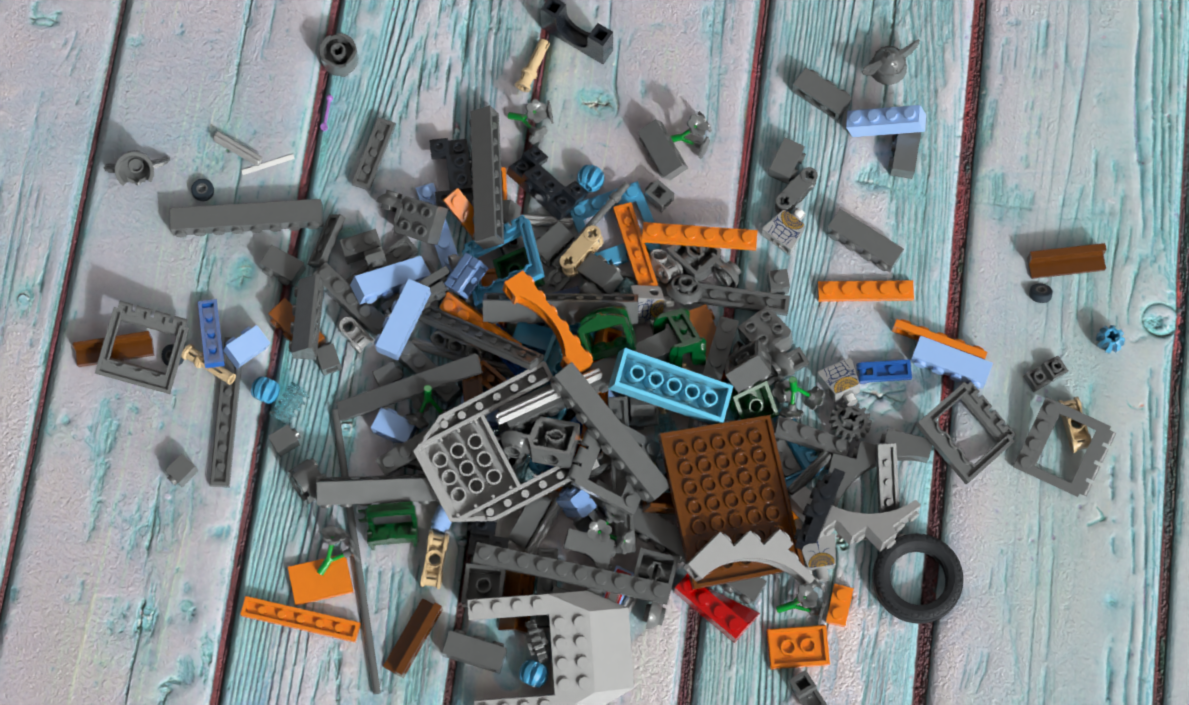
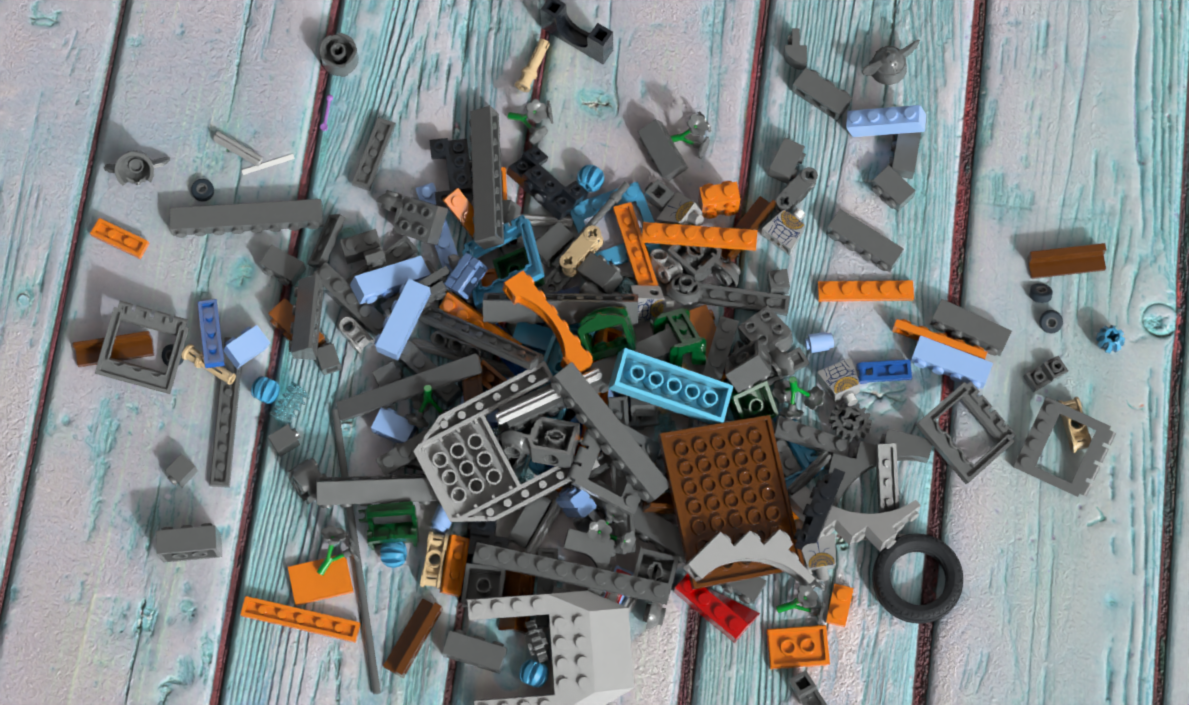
(119, 238): none -> orange plate
(189, 543): none -> dark grey brick
(393, 554): none -> dark azure piece
(454, 565): none -> orange plate
(681, 211): none -> light grey torso
(719, 199): none -> orange brick
(752, 221): none -> reddish brown panel
(794, 52): none -> dark grey brick
(819, 342): none -> light blue brick
(892, 188): none -> dark grey brick
(970, 327): none -> dark grey brick
(1051, 314): none -> black wheel

